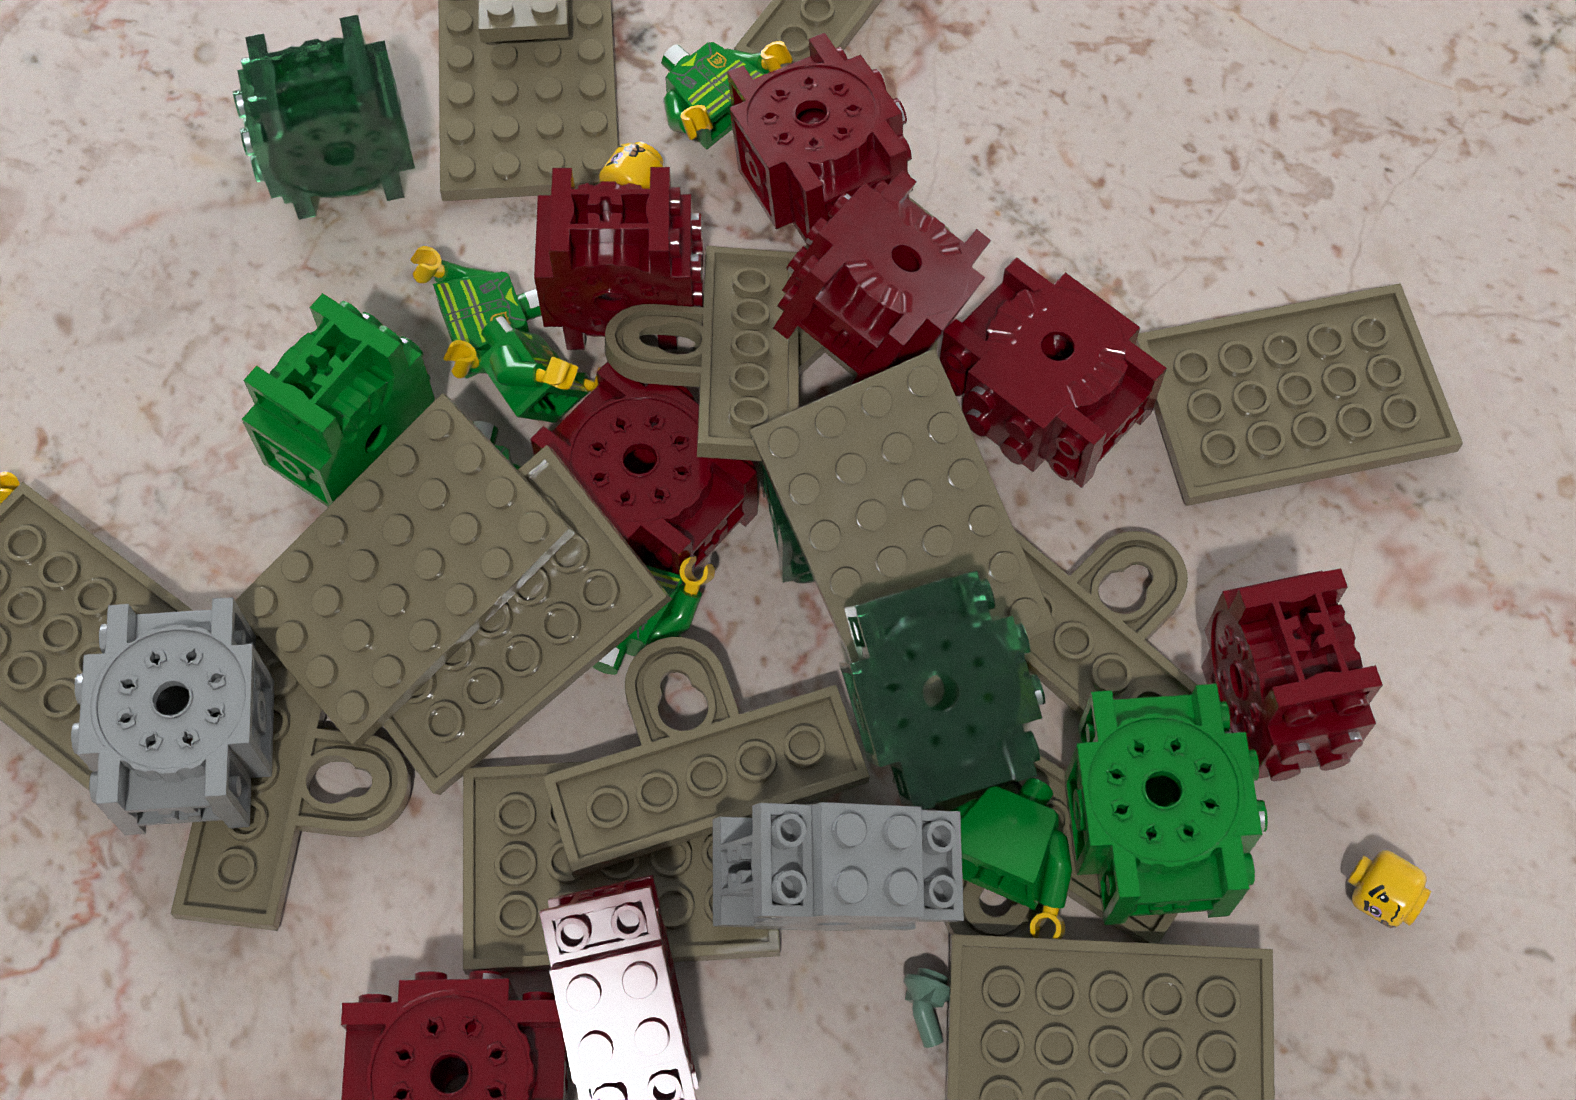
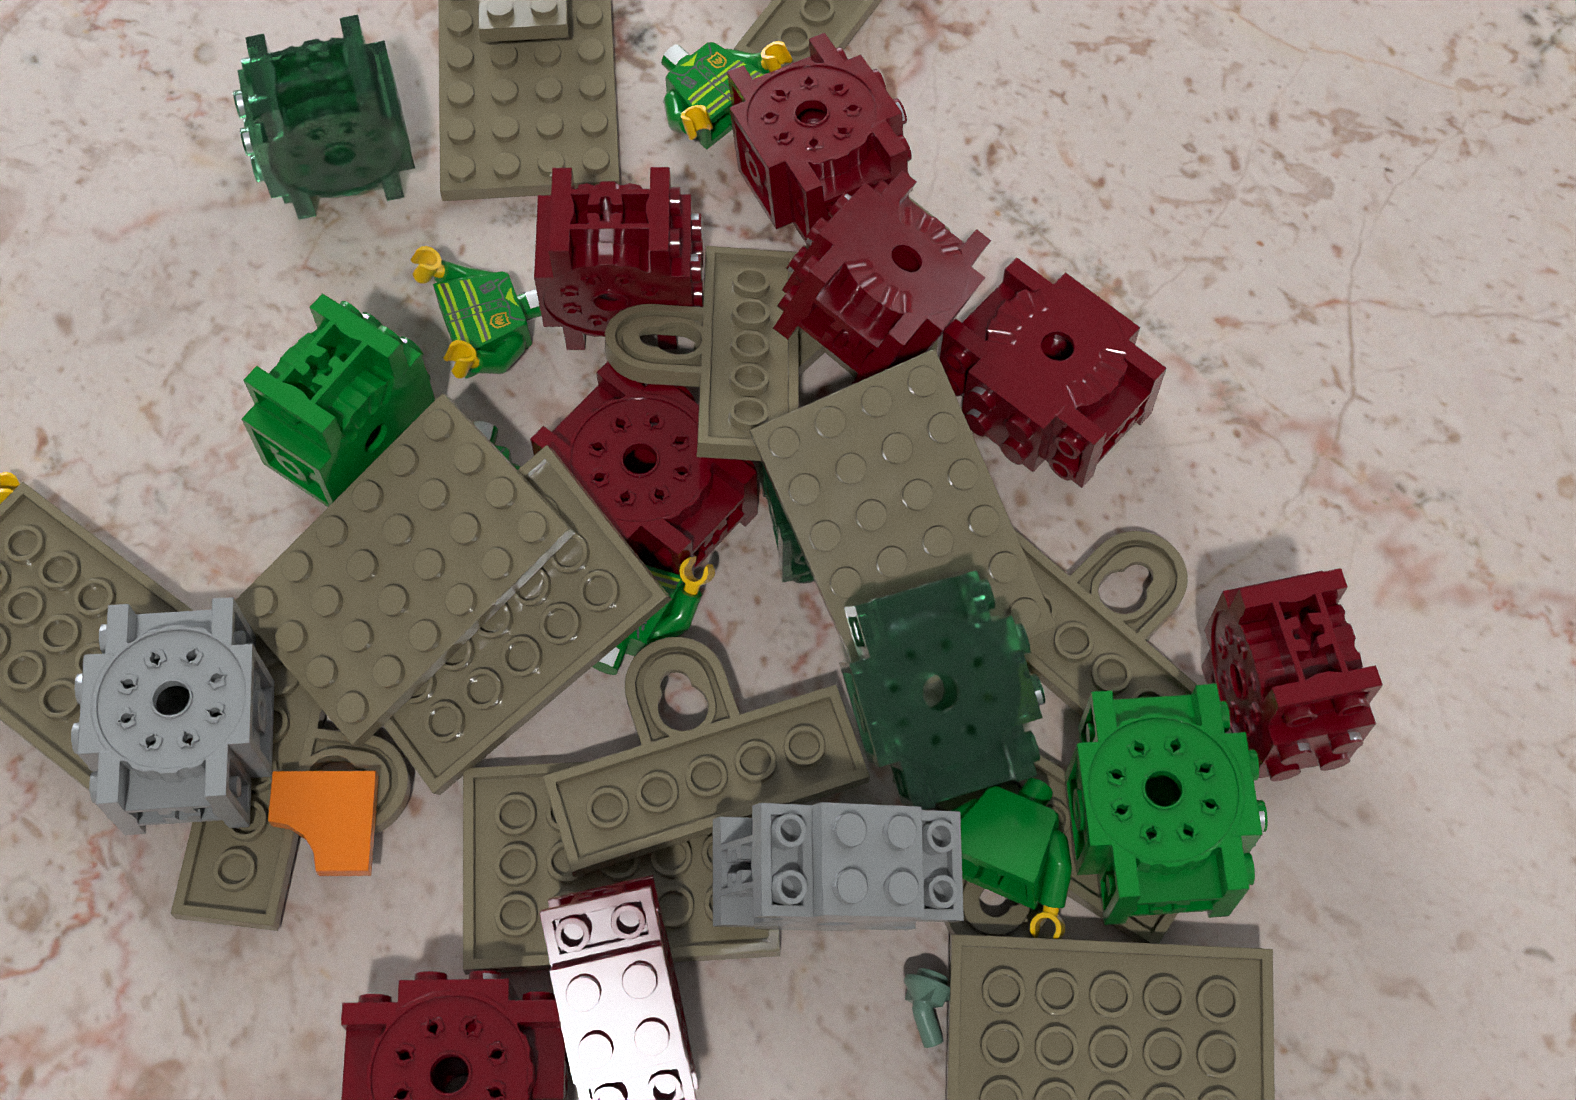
(331, 813): none -> orange tile
(531, 373): green torso -> none
(631, 164): yellow head -> none
(1298, 394): dark tan plate -> none
(1389, 889): yellow head -> none

